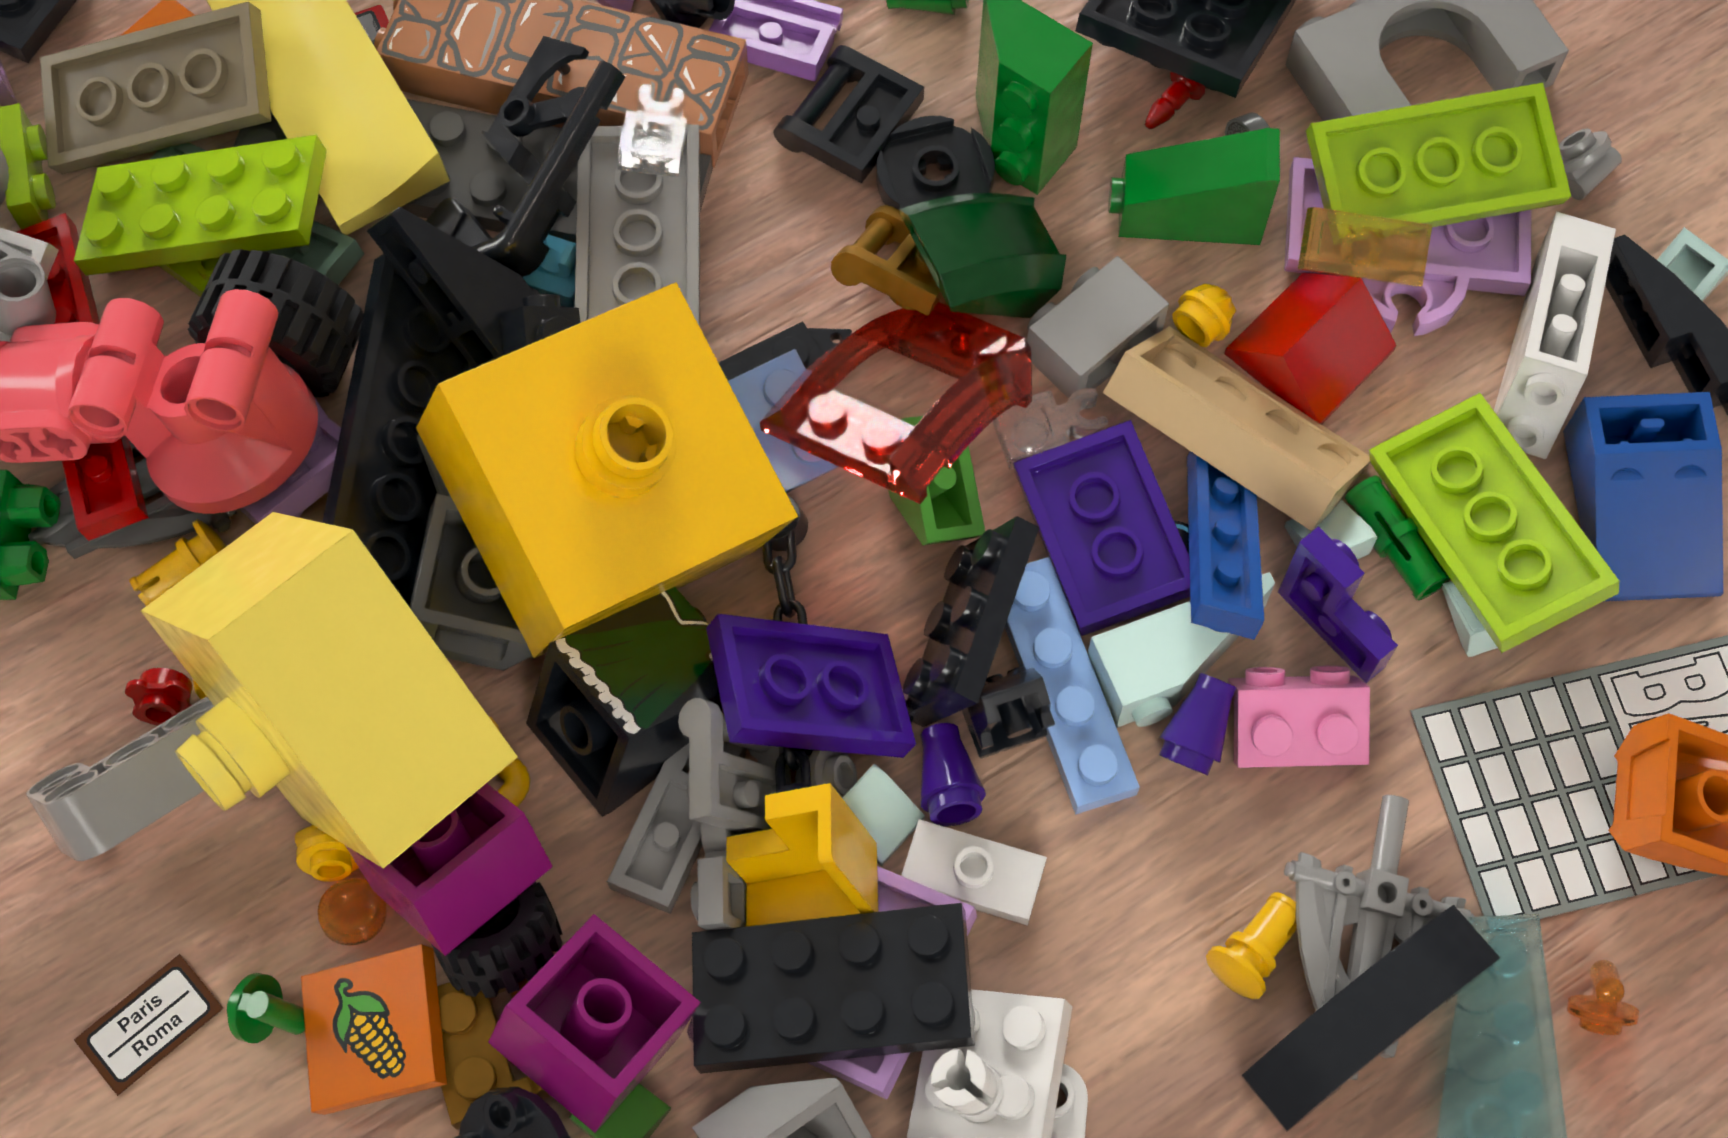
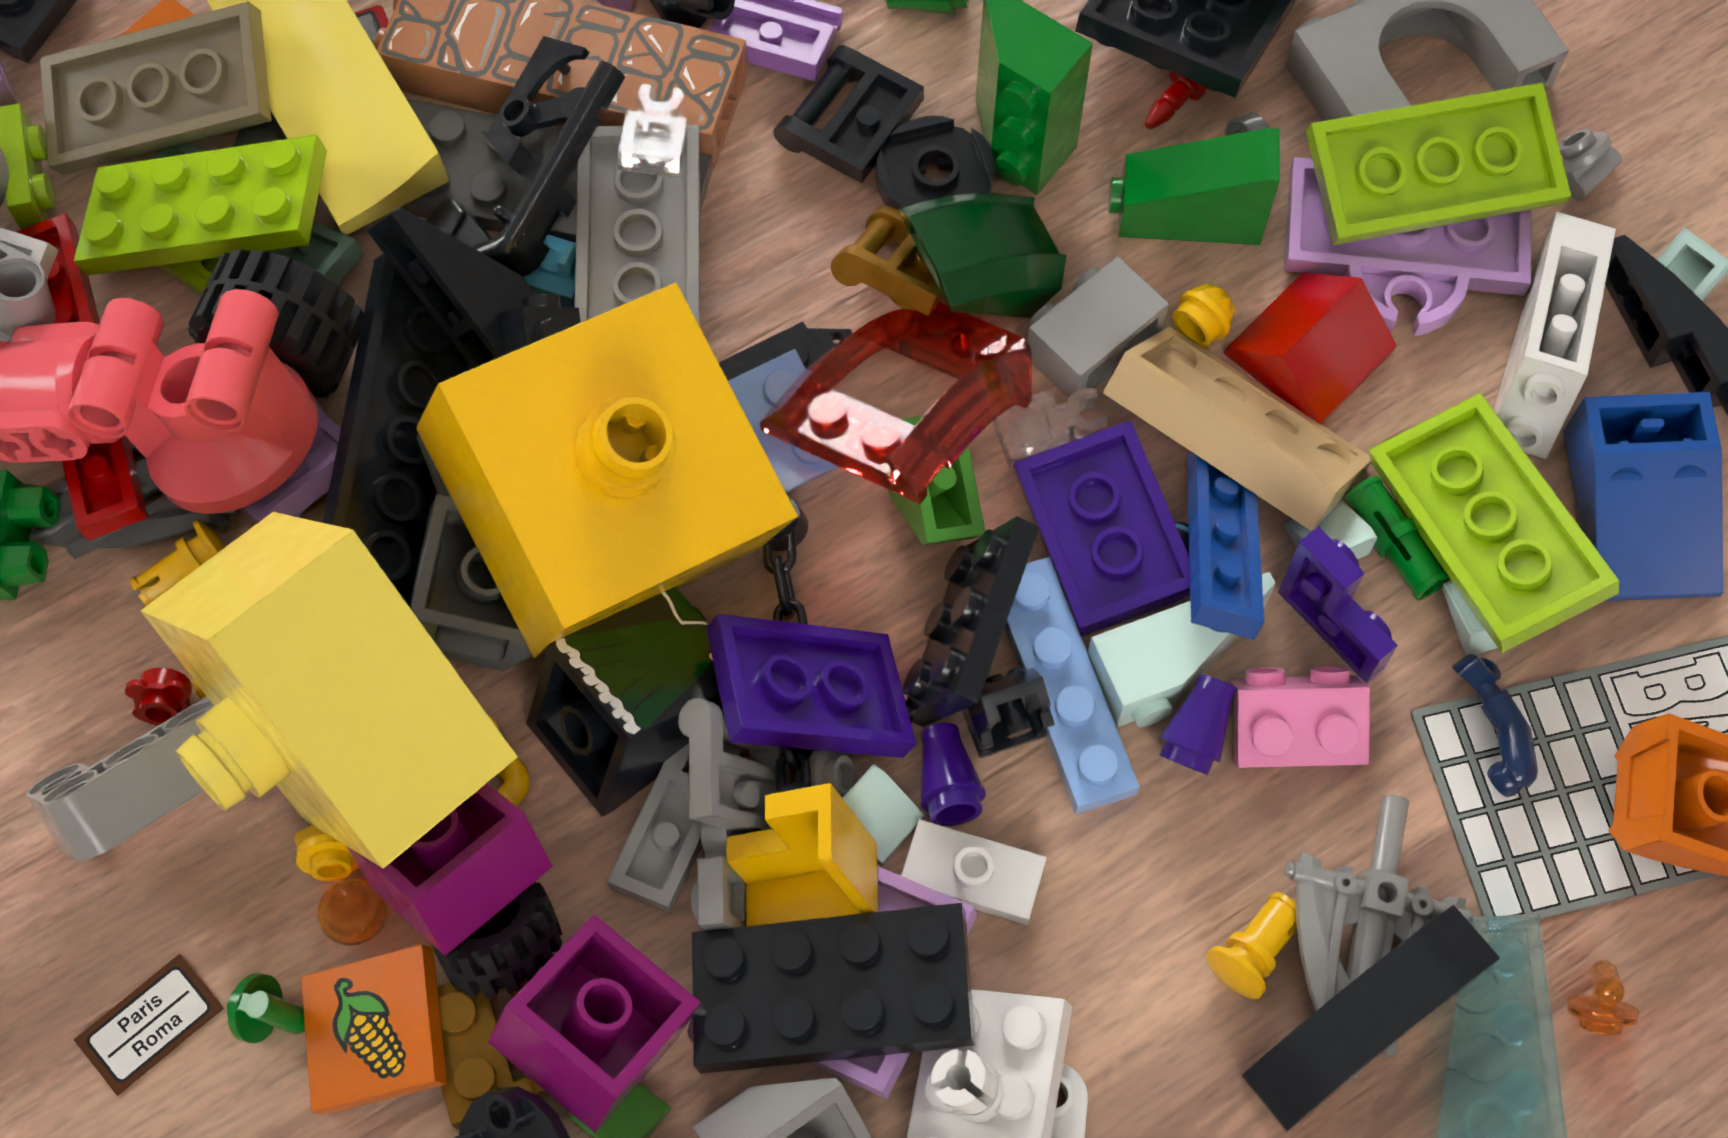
(1364, 246): clear yellow plate -> none
(1512, 729): none -> dark blue arm

